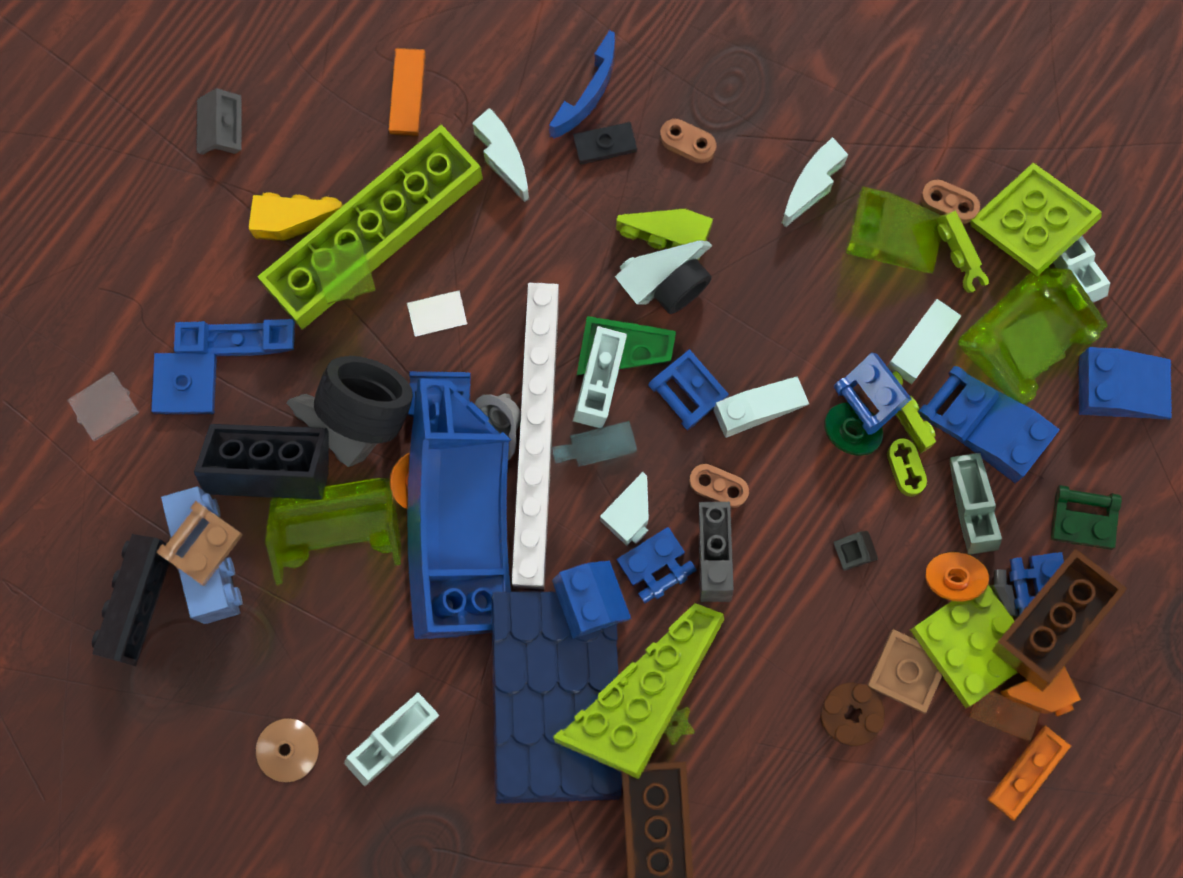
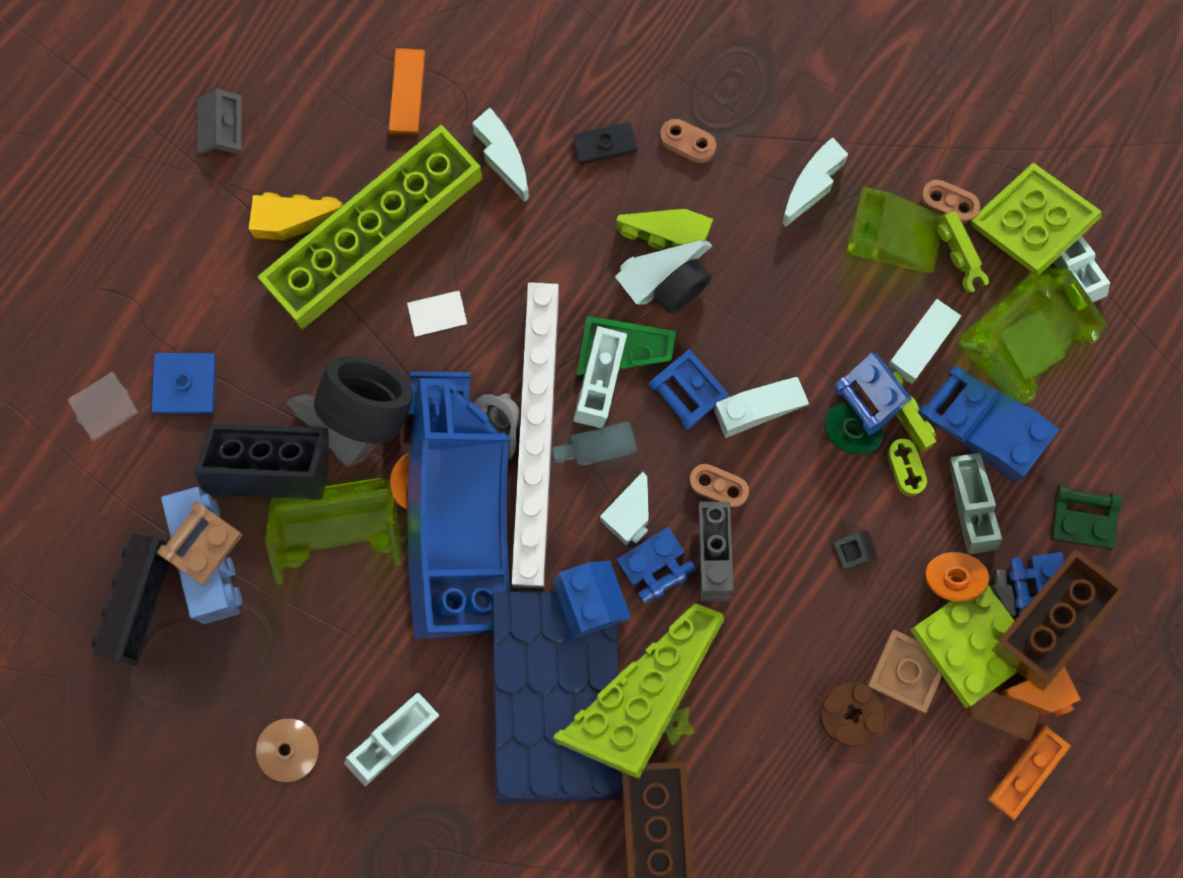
(235, 339): blue slope -> none
(344, 272): clear neon green piece -> none
(571, 116): blue slope -> none
(1124, 384): blue slope -> none

